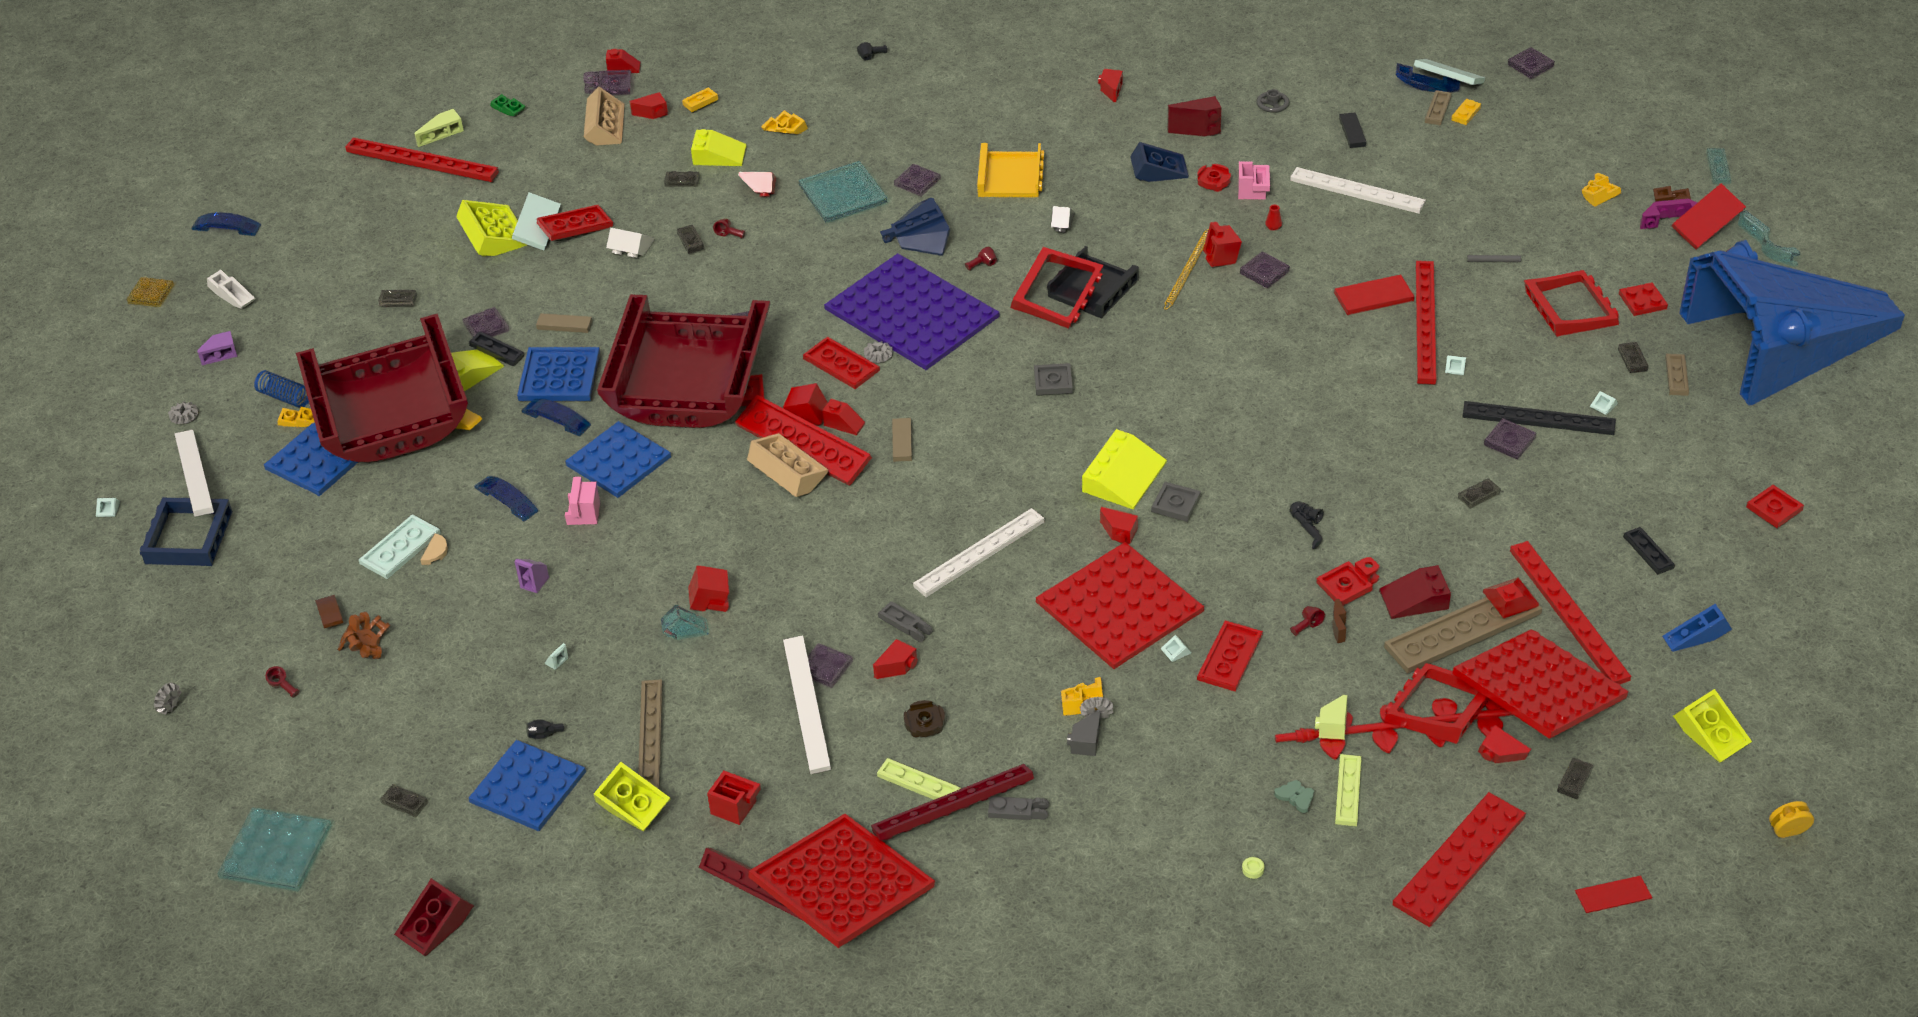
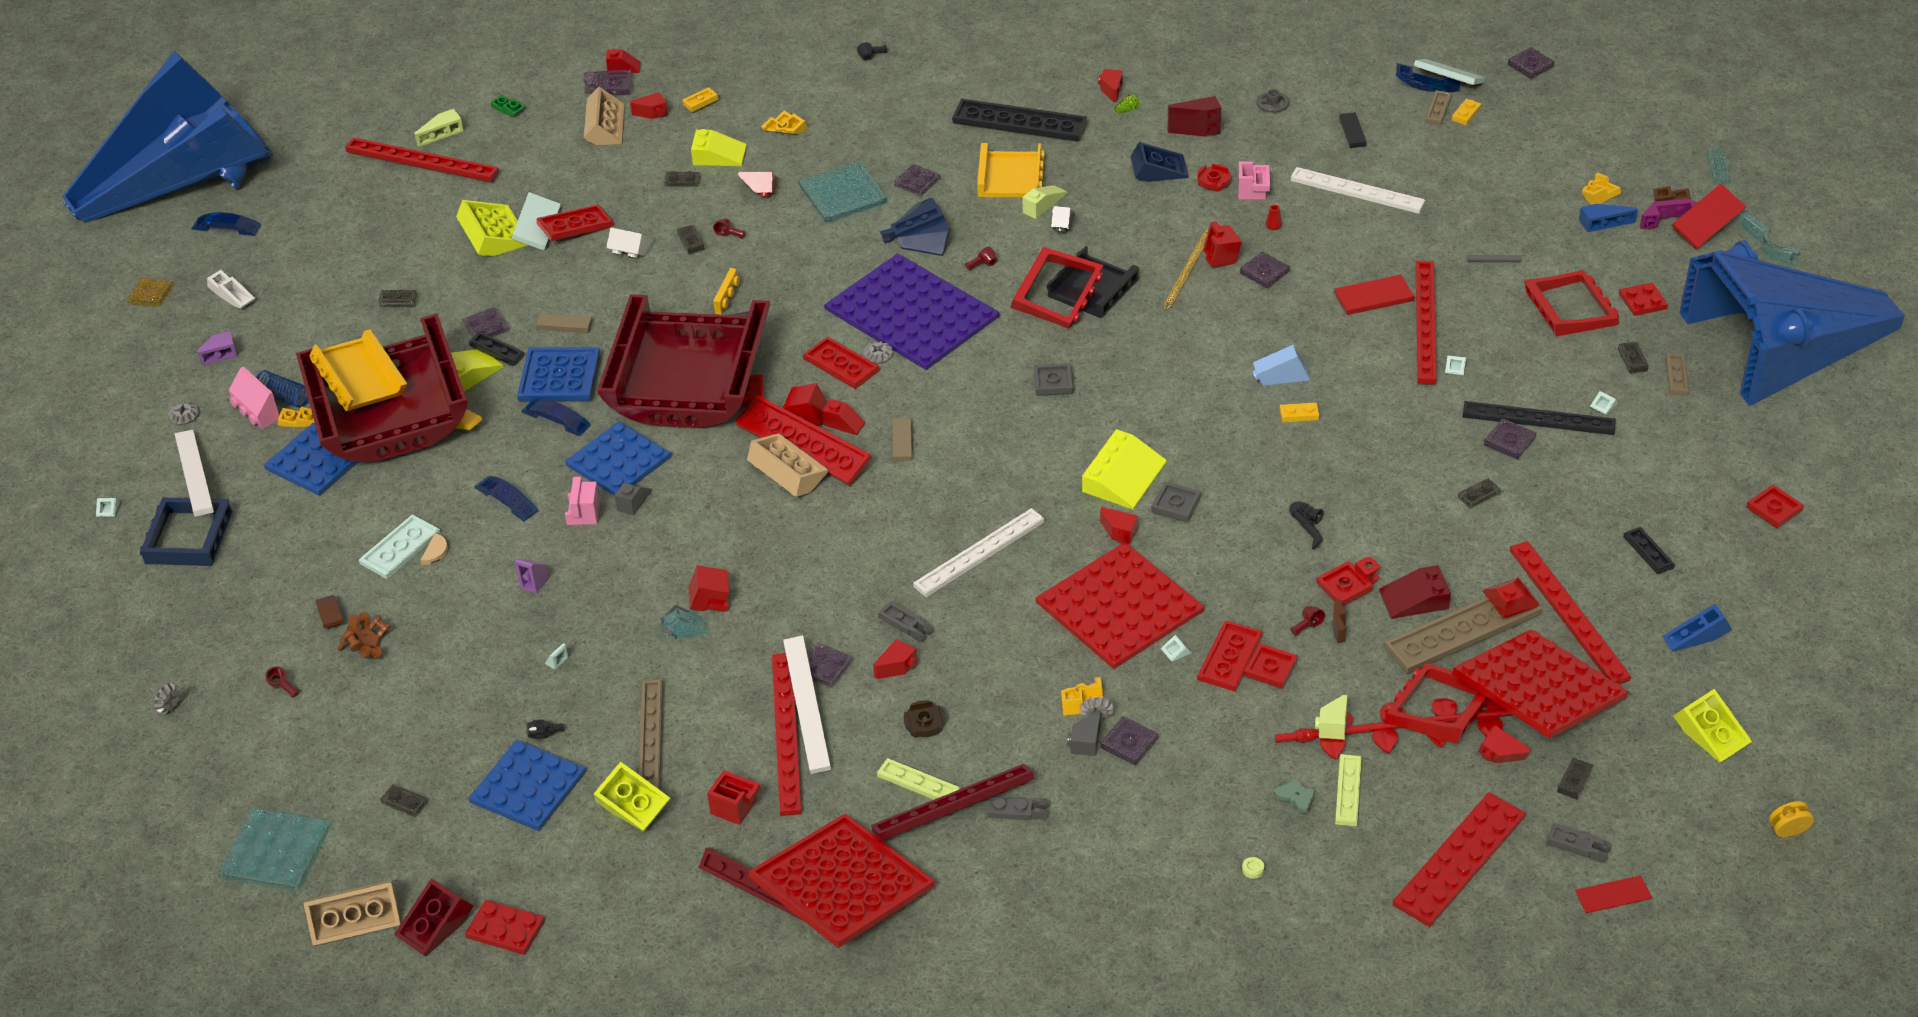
(164, 143): none -> blue piece
(253, 399): none -> bright pink slope
(352, 912): none -> tan slope
(359, 371): none -> yellow panel
(505, 927): none -> red plate
(631, 497): none -> dark grey slope
(726, 291): none -> yellow plate
(786, 738): none -> red plate
(1020, 119): none -> black plate
(1041, 199): none -> yellowish green slope
(1128, 103): none -> clear neon green cone
(1129, 740): none -> clear purple plate
(1270, 665): none -> red plate
(1281, 368): none -> light blue slope
(1299, 412): none -> yellow plate
(1578, 843): none -> dark grey hinge
(1605, 216): none -> blue slope

